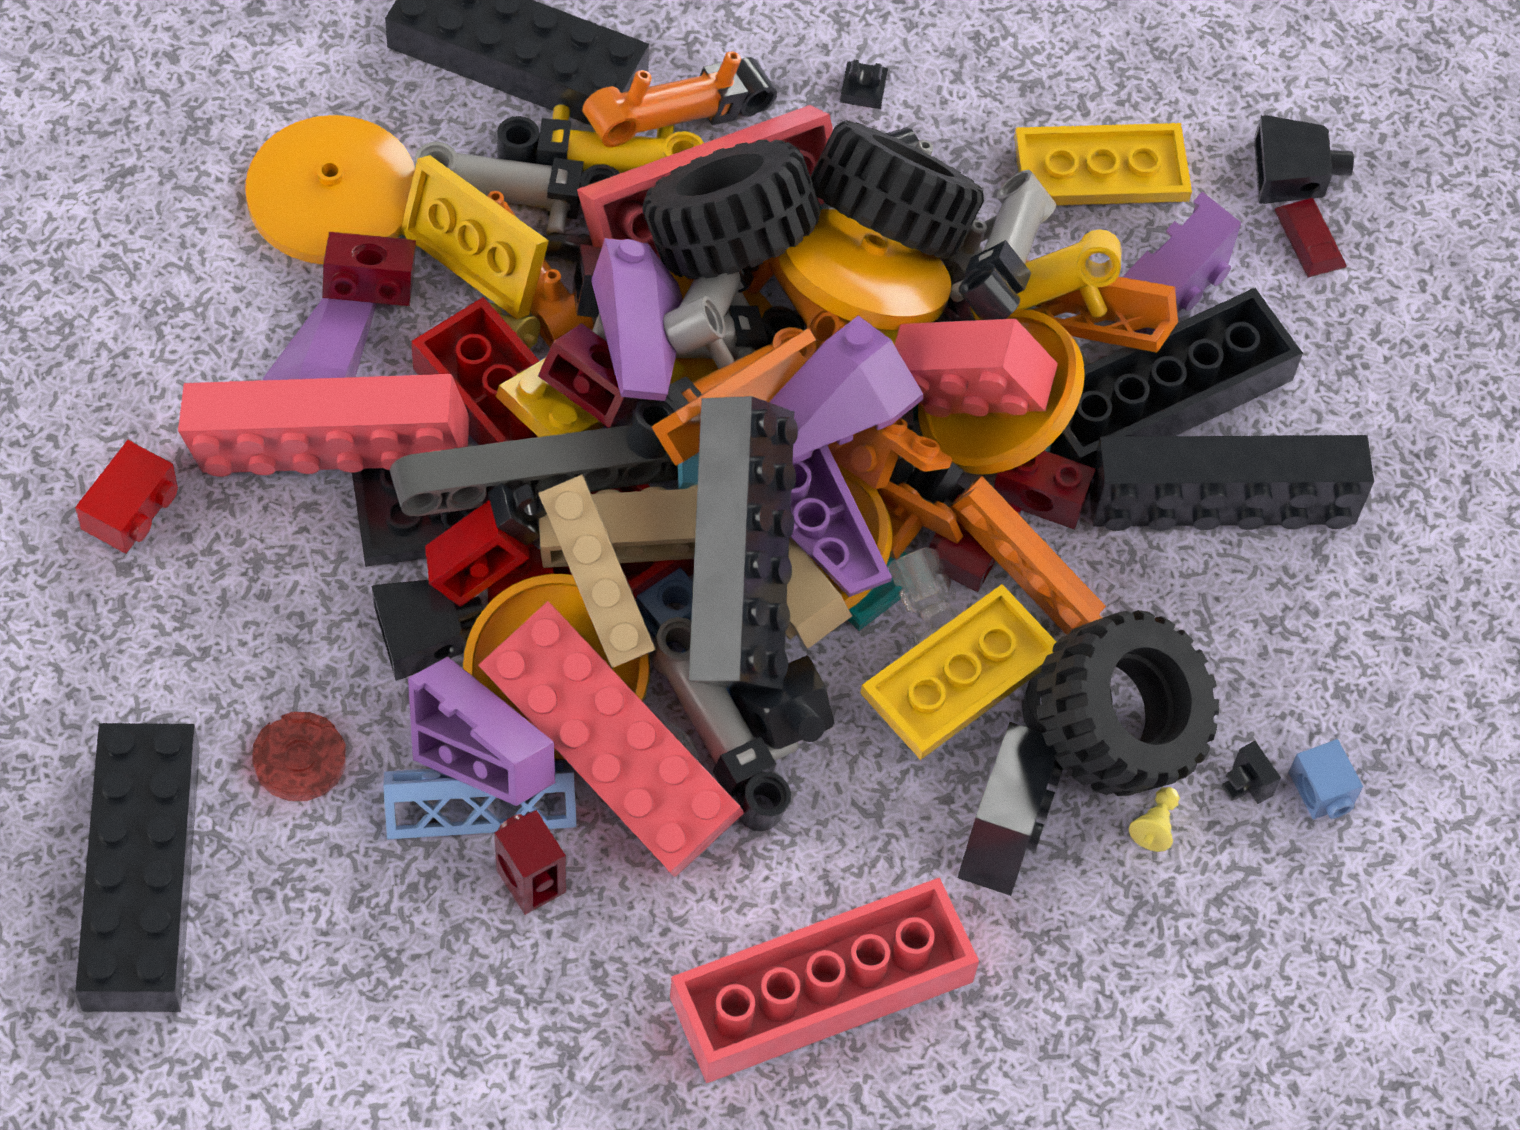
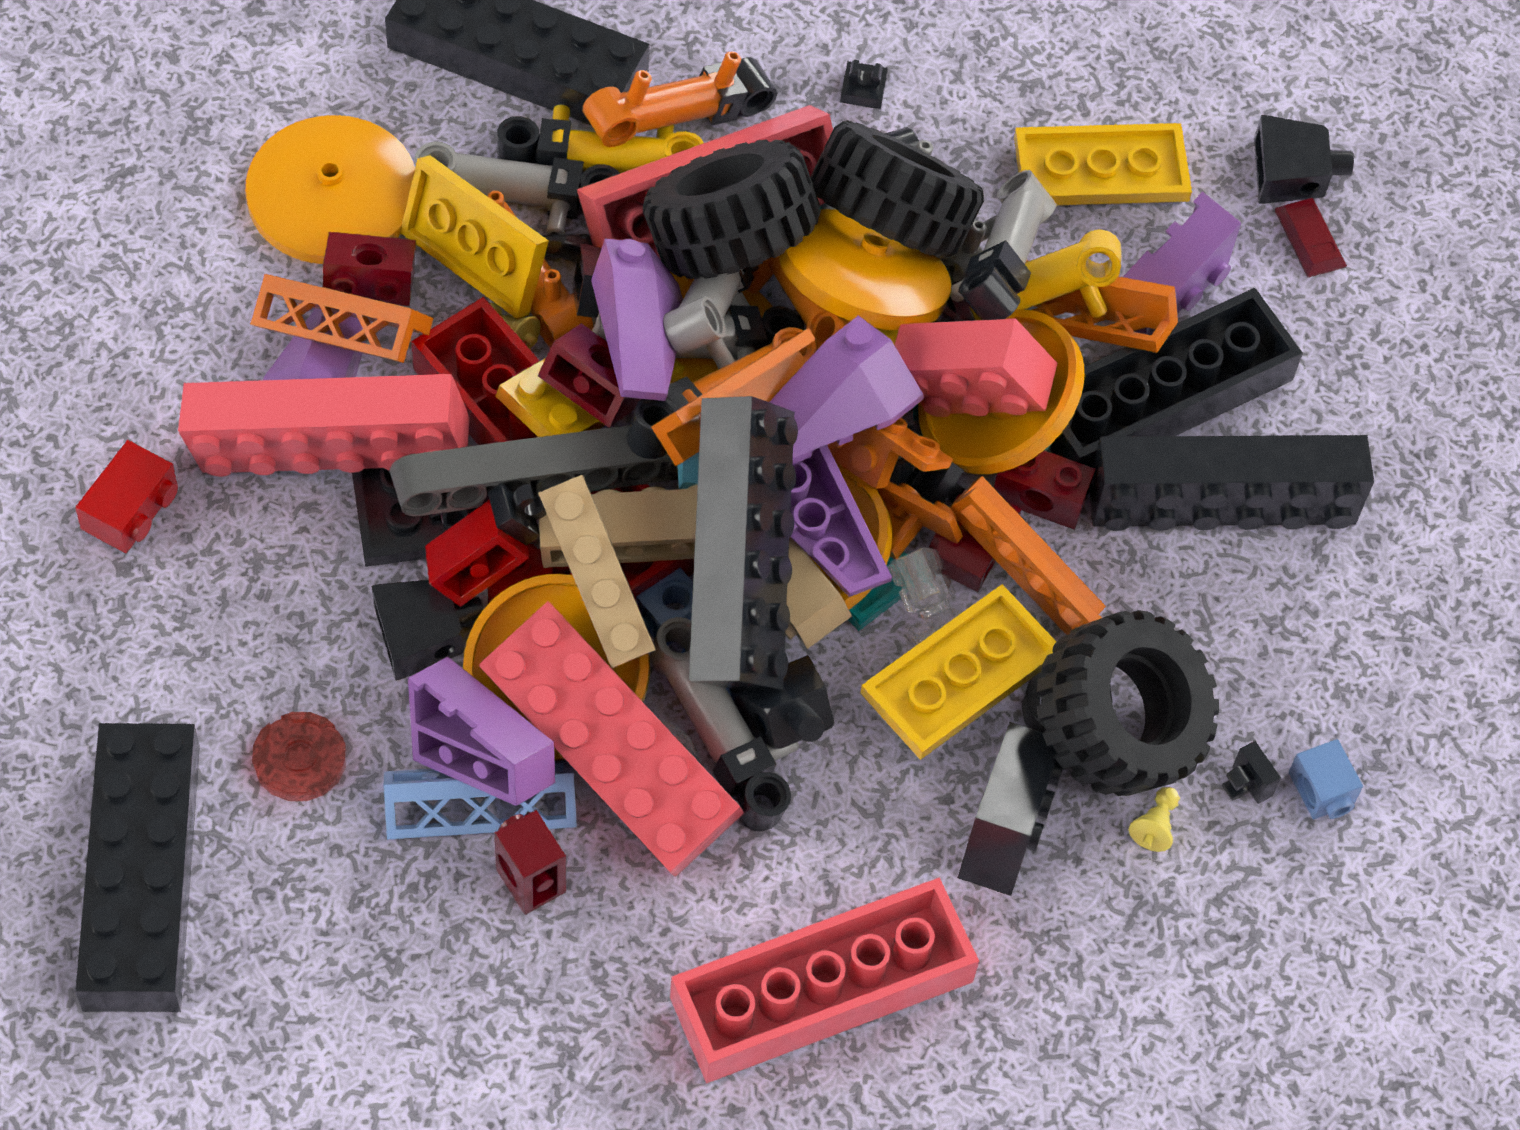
(345, 306): none -> orange fence

